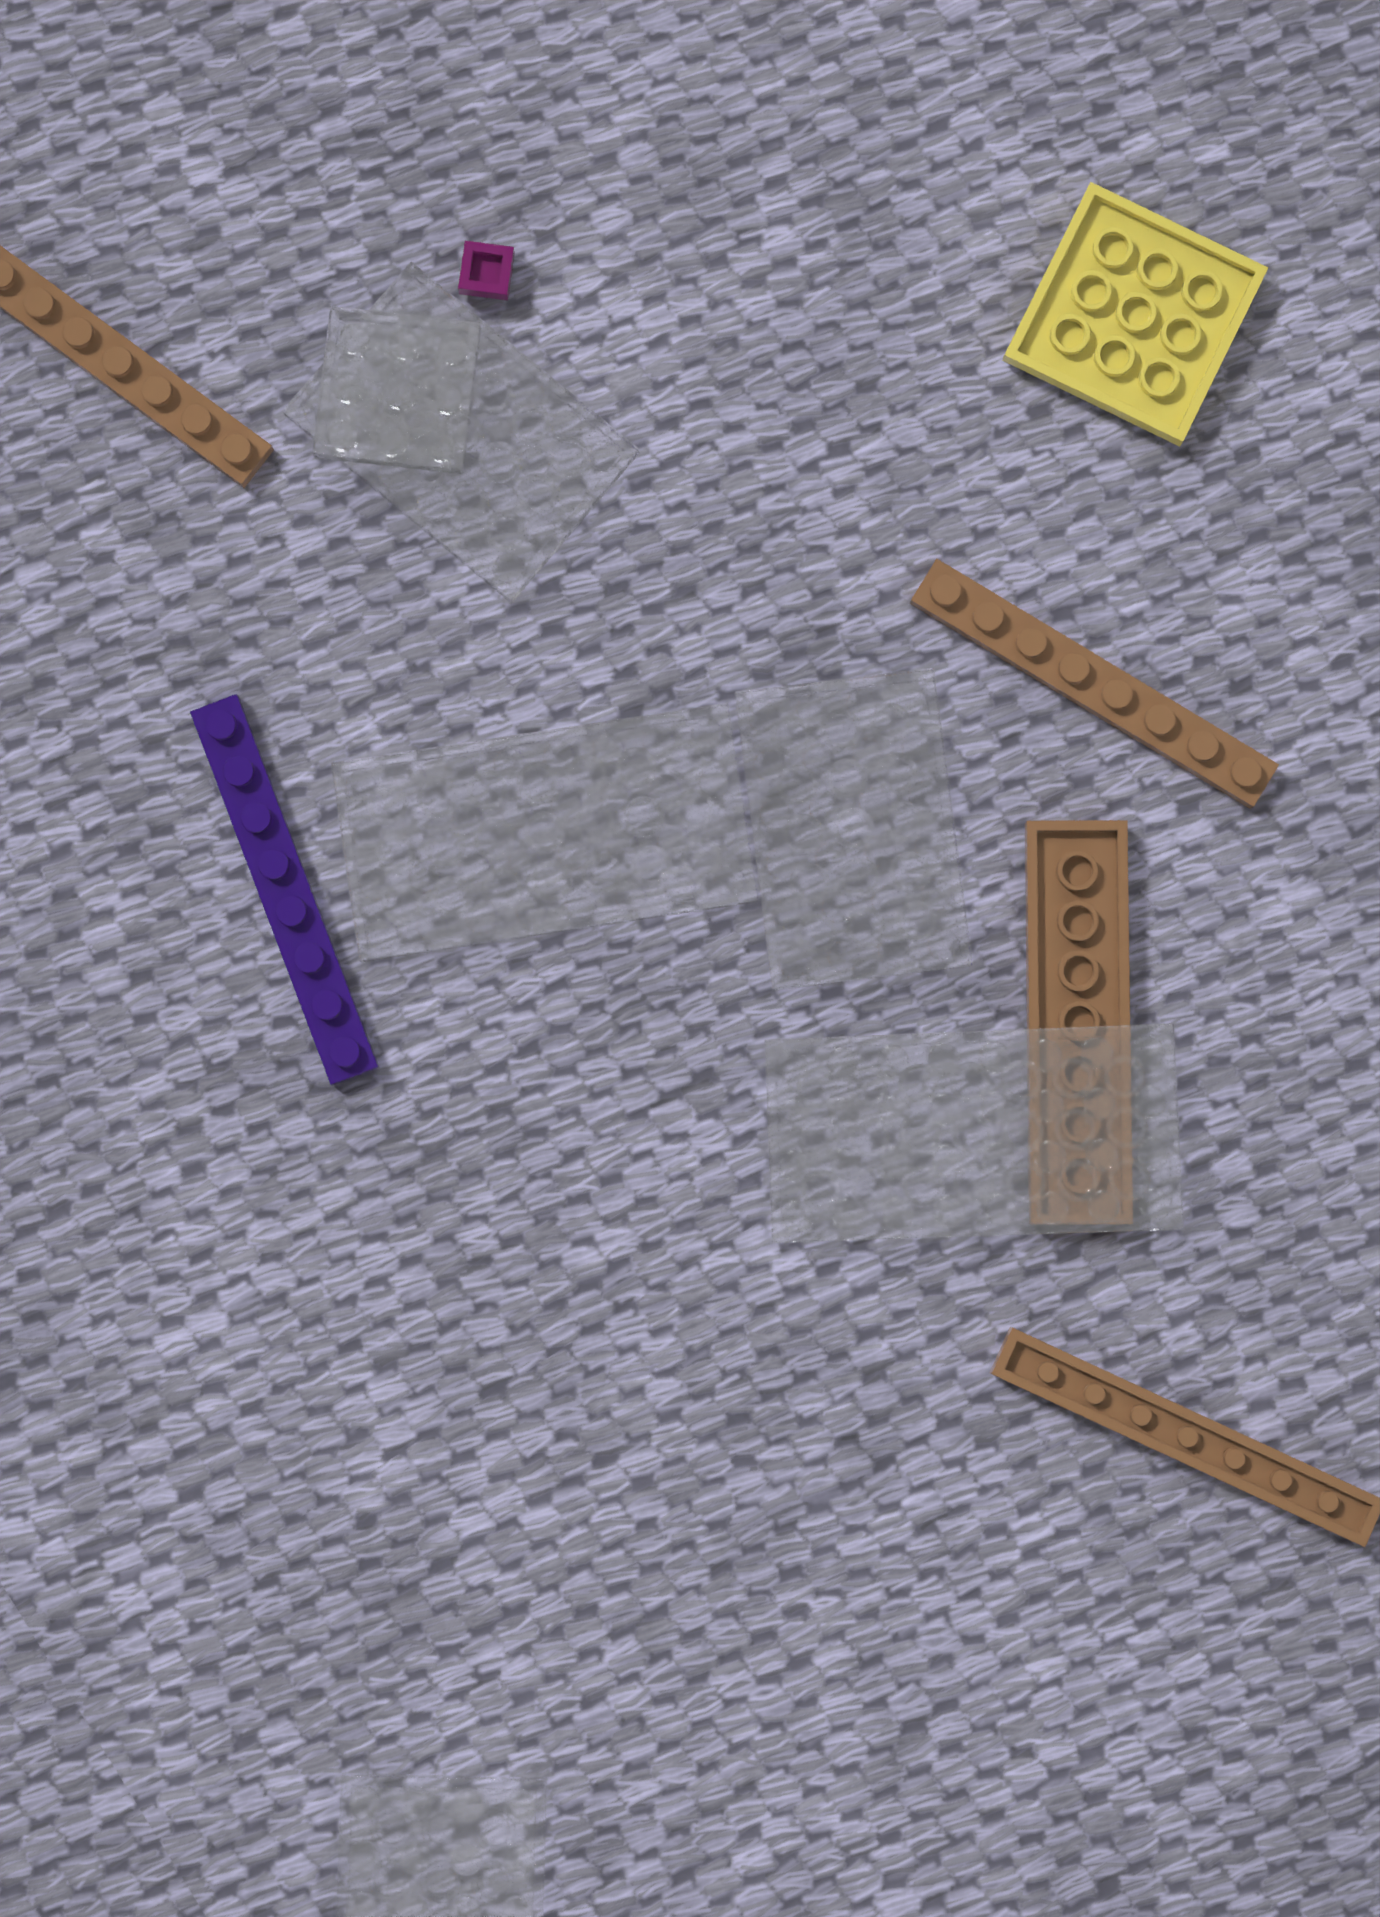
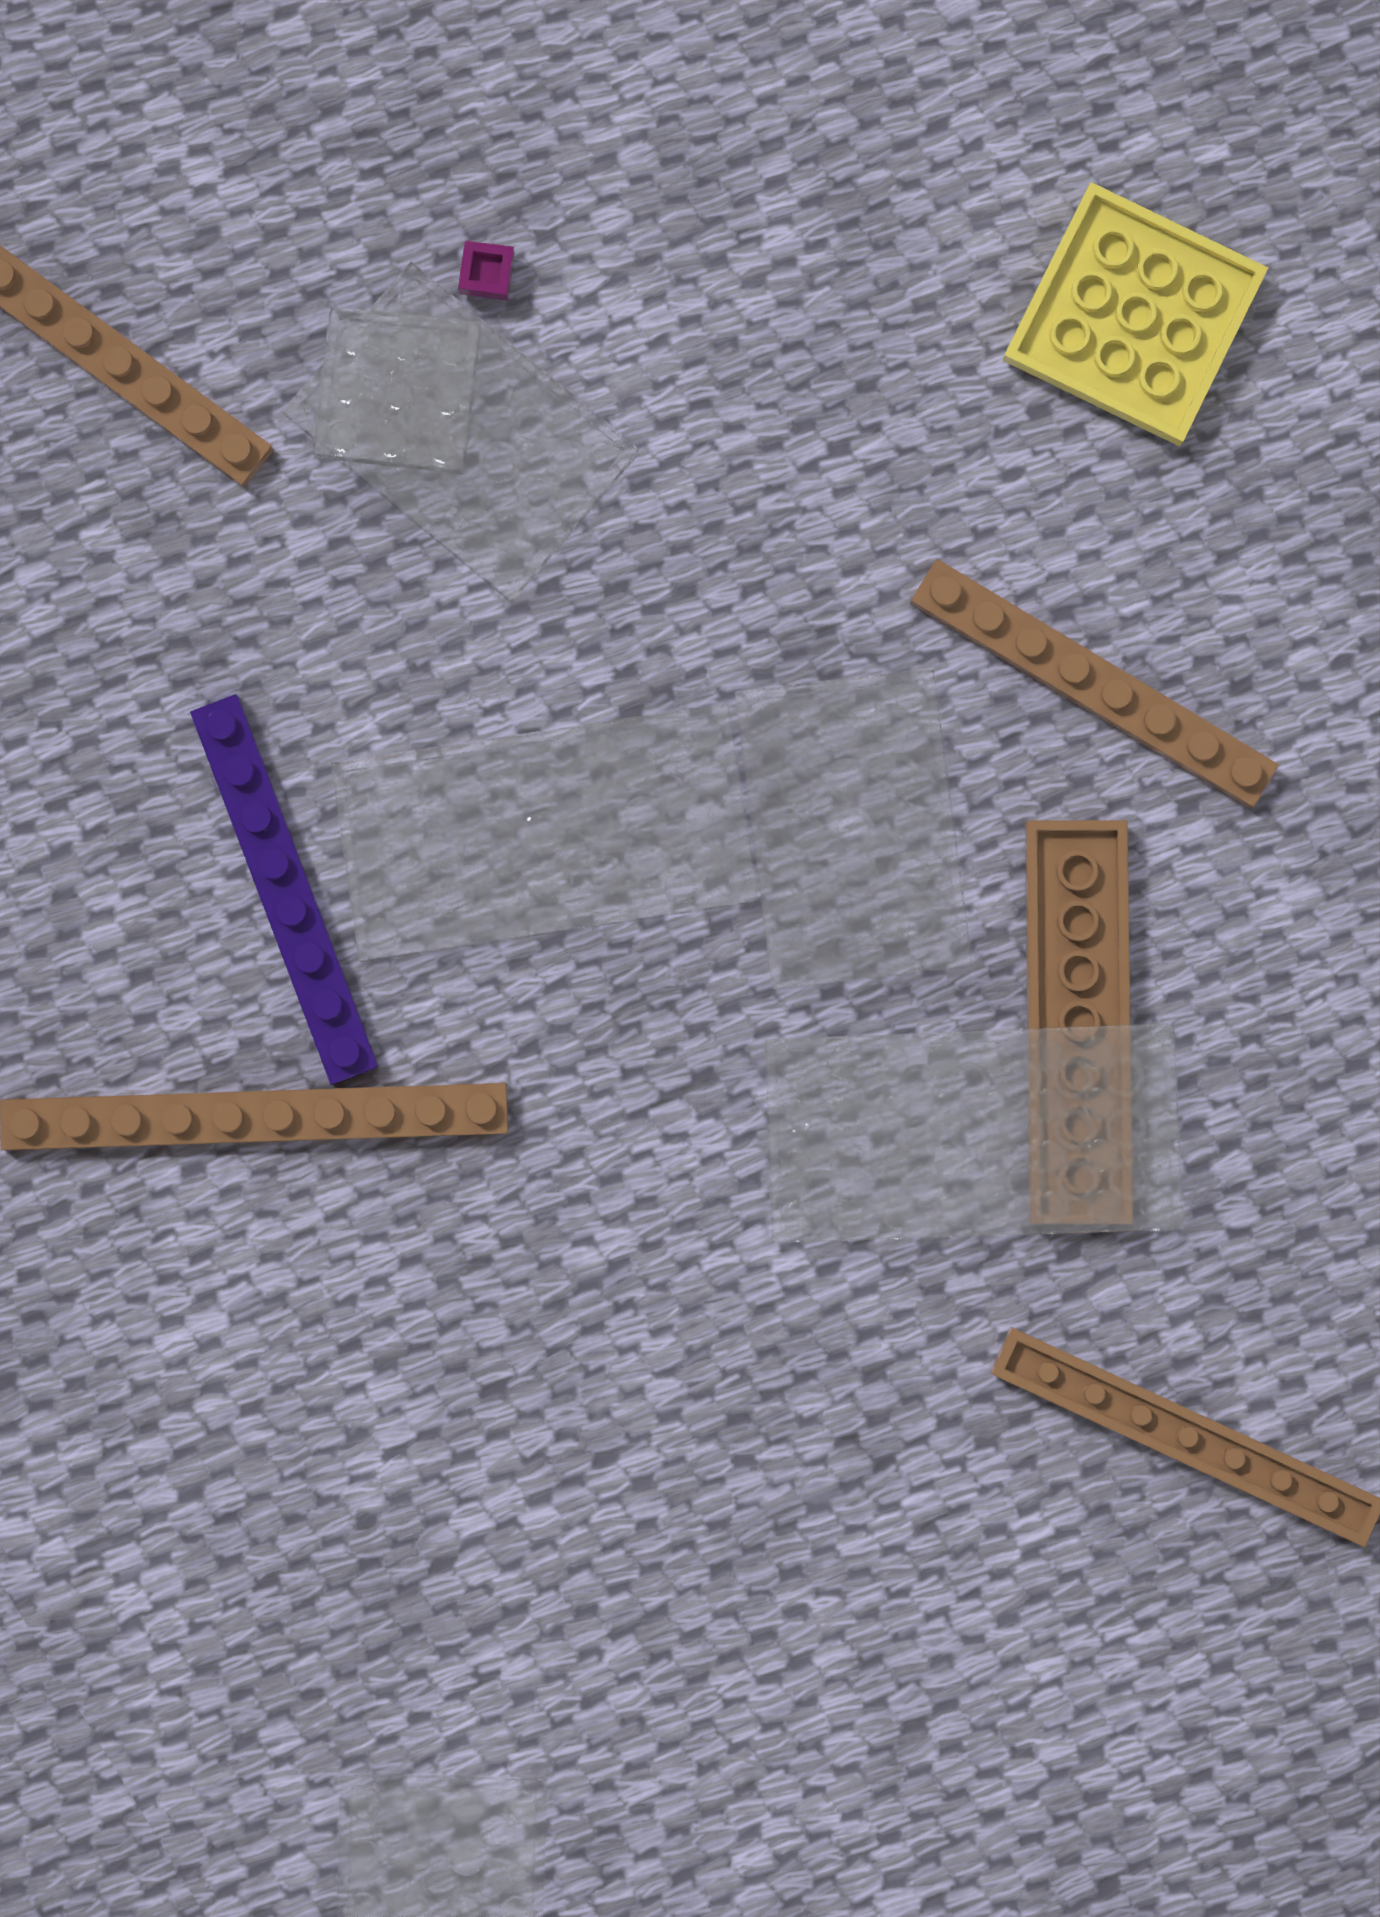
(254, 1116): none -> medium nougat plate

